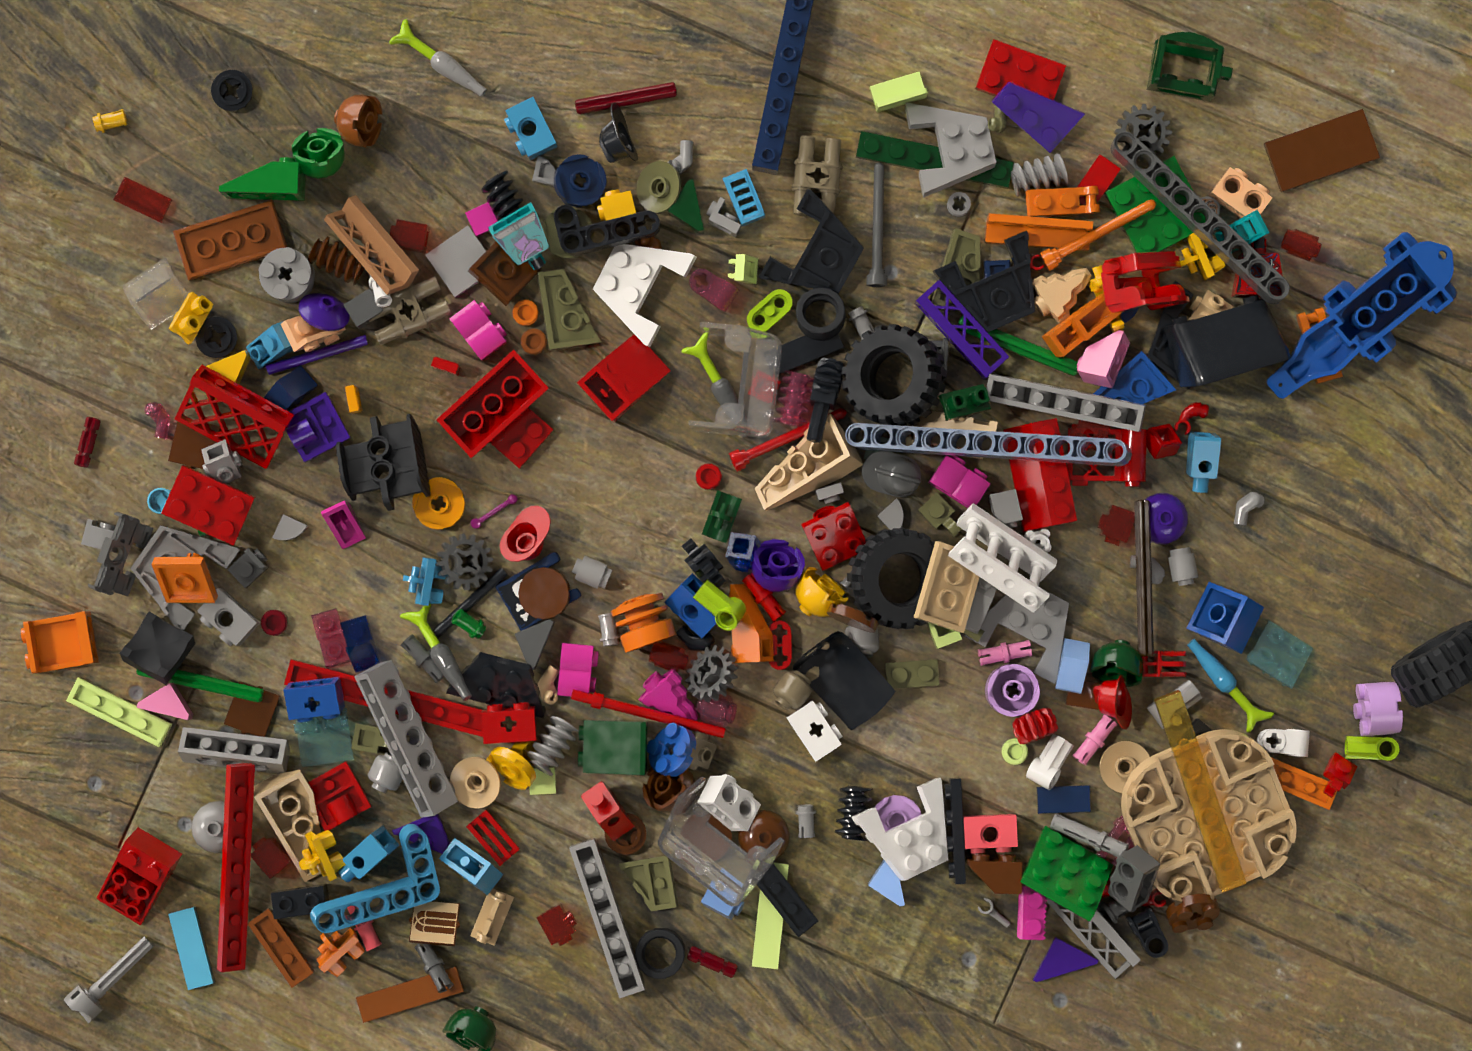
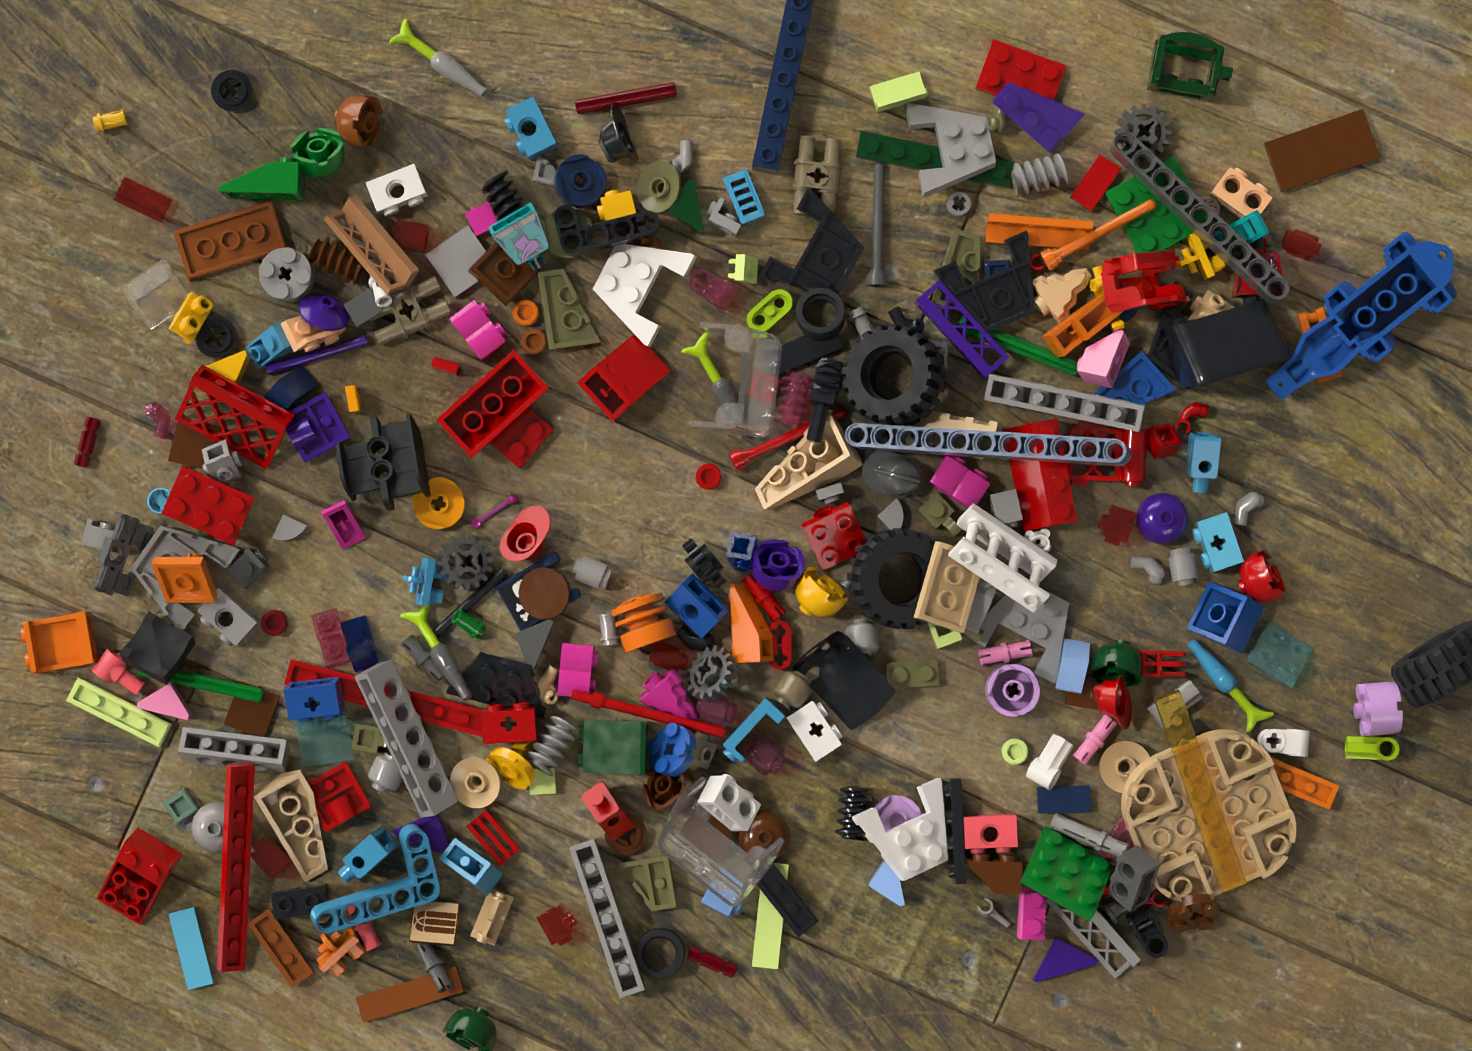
(87, 1000): light grey piece -> none
(113, 669): none -> coral pin
(181, 806): none -> sand green tile
(327, 864): yellow hips -> none
(381, 189): none -> white brick
(721, 516): dark green hips -> none
(727, 610): lime piece -> none
(746, 726): none -> dark azure panel
(766, 756): none -> clear pink head
(806, 820): light grey pin -> none
(852, 617): reddish brown tile -> none
(899, 319): none -> black arm
(965, 402): dark green hips -> none
(1035, 726): red gear -> none
(1061, 201): orange plate -> none
(1144, 577): dark brown axle -> none
(1229, 551): none -> medium azure brick
(1261, 578): none -> red cylinder
(1339, 772): red plate -> none

